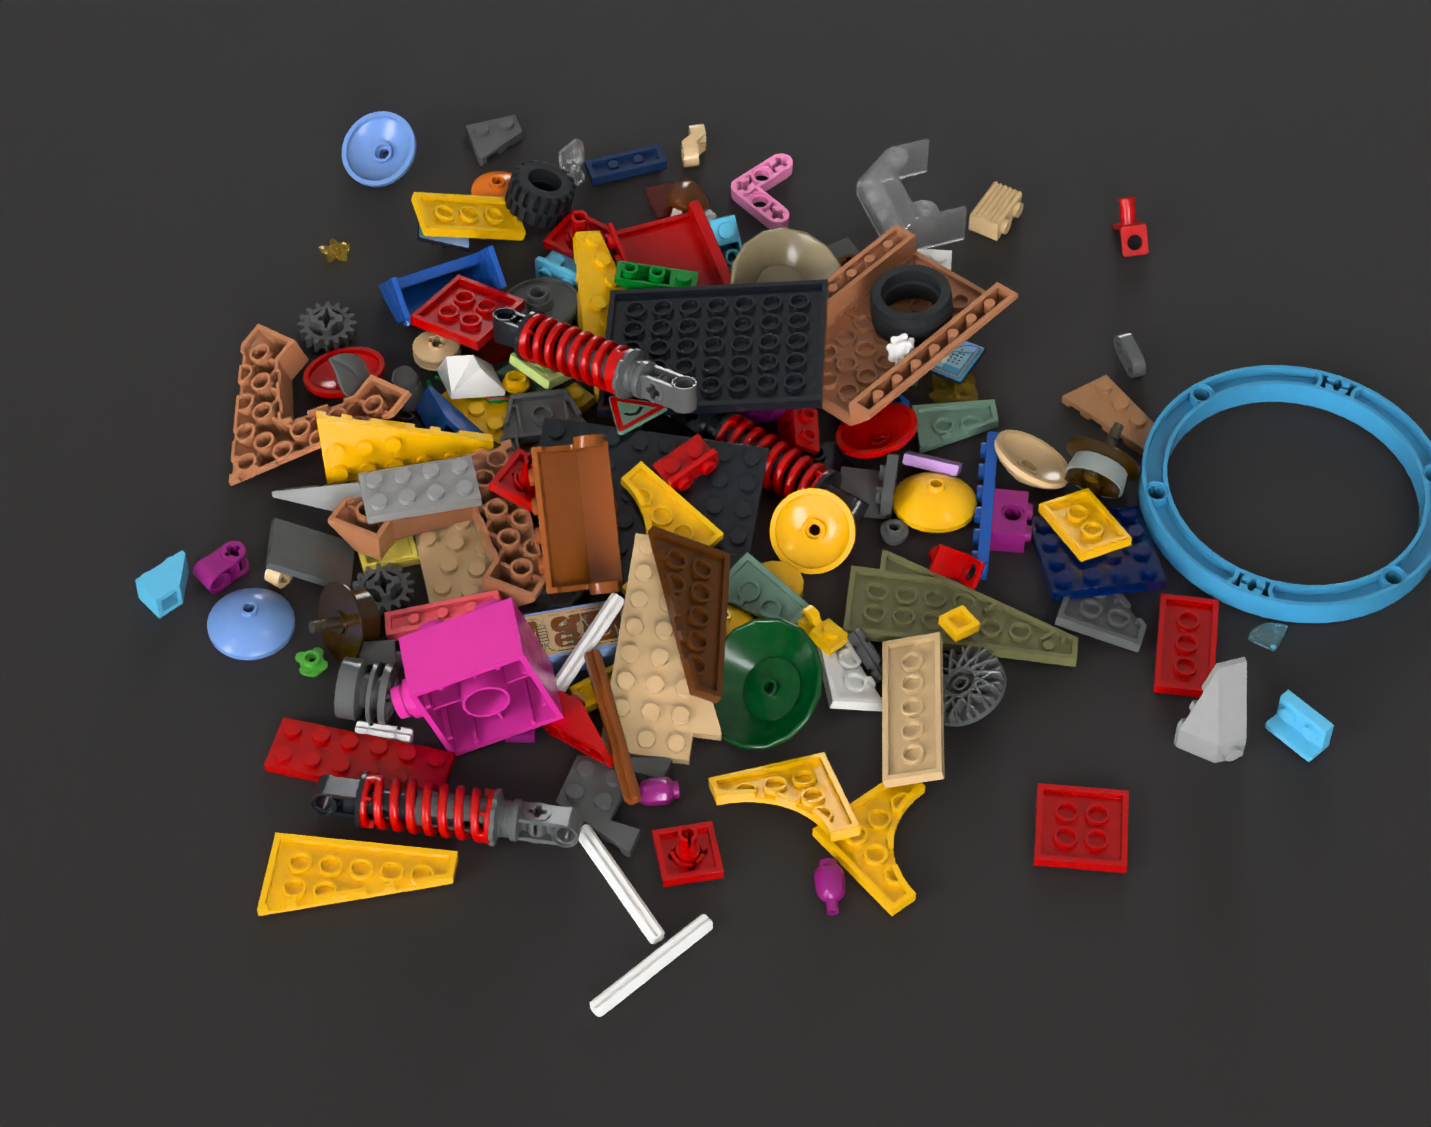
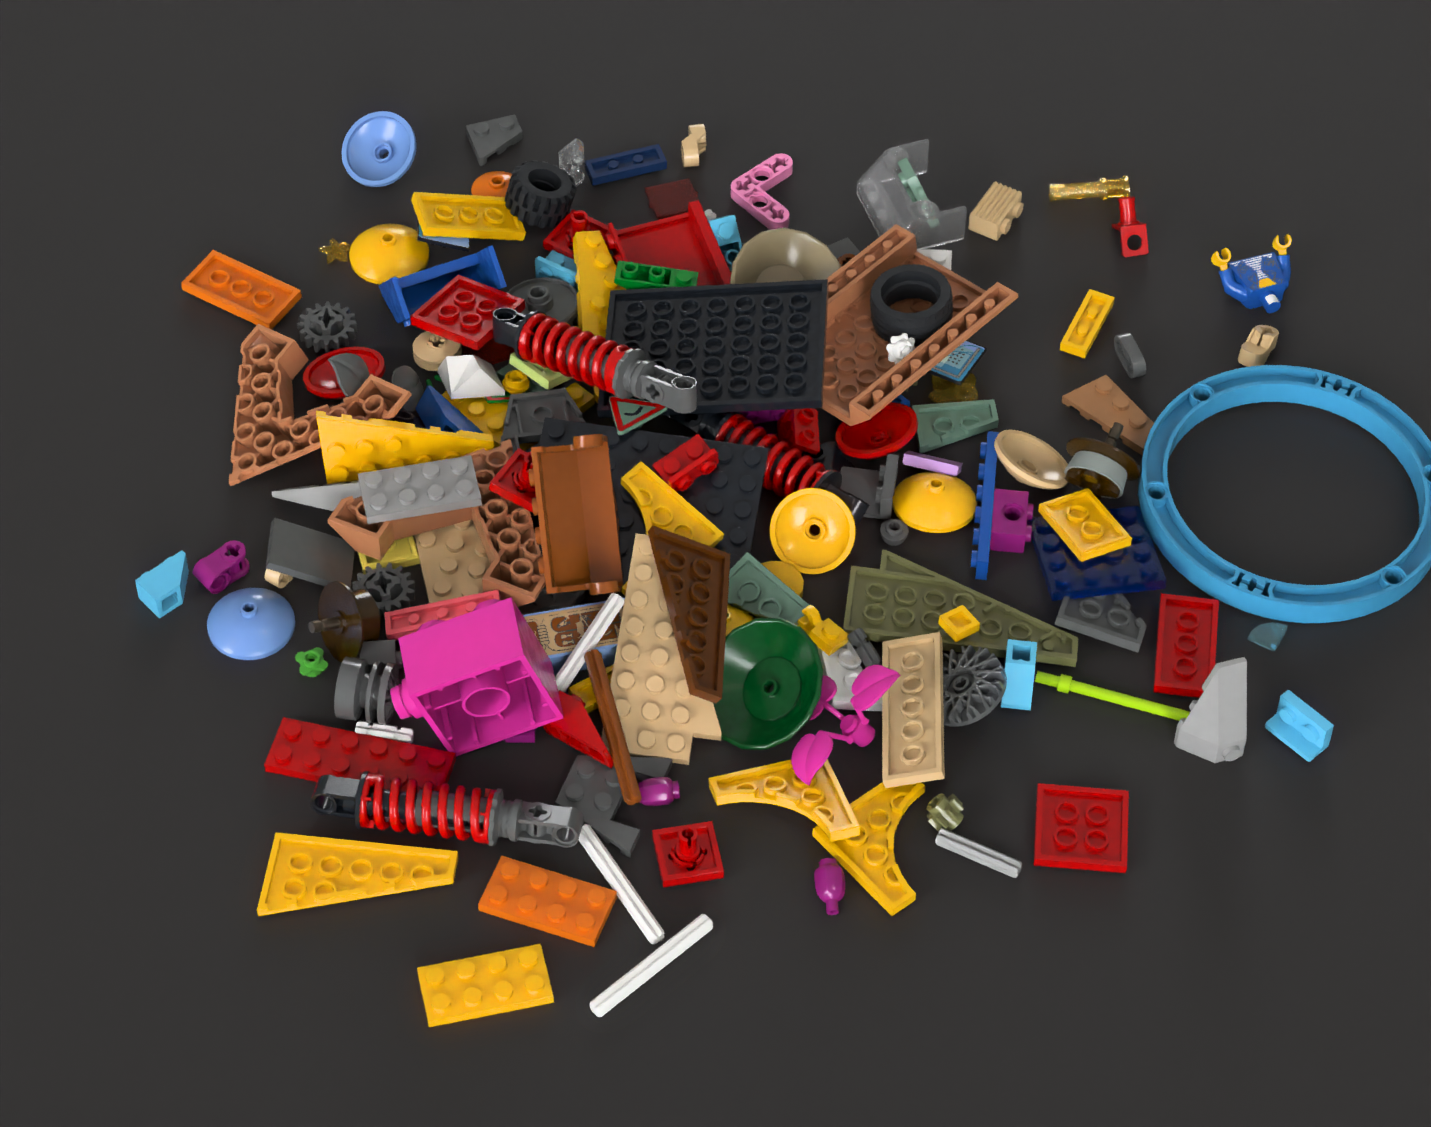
(241, 290): none -> orange plate
(387, 253): none -> yellow dish
(485, 985): none -> yellow plate
(547, 901): none -> orange plate
(682, 193): reddish brown piece -> none
(868, 688): none -> dark pink plant
(910, 179): none -> sand green wing
(945, 812): none -> olive gear
(955, 565): red bracket -> none
(978, 853): none -> light grey axle
(1020, 672): none -> medium azure slope
(1065, 684): none -> lime bar
(1087, 323): none -> yellow plate
(1102, 188): none -> clear yellow pin
(1256, 279): none -> blue torso
(1258, 345): none -> tan piece

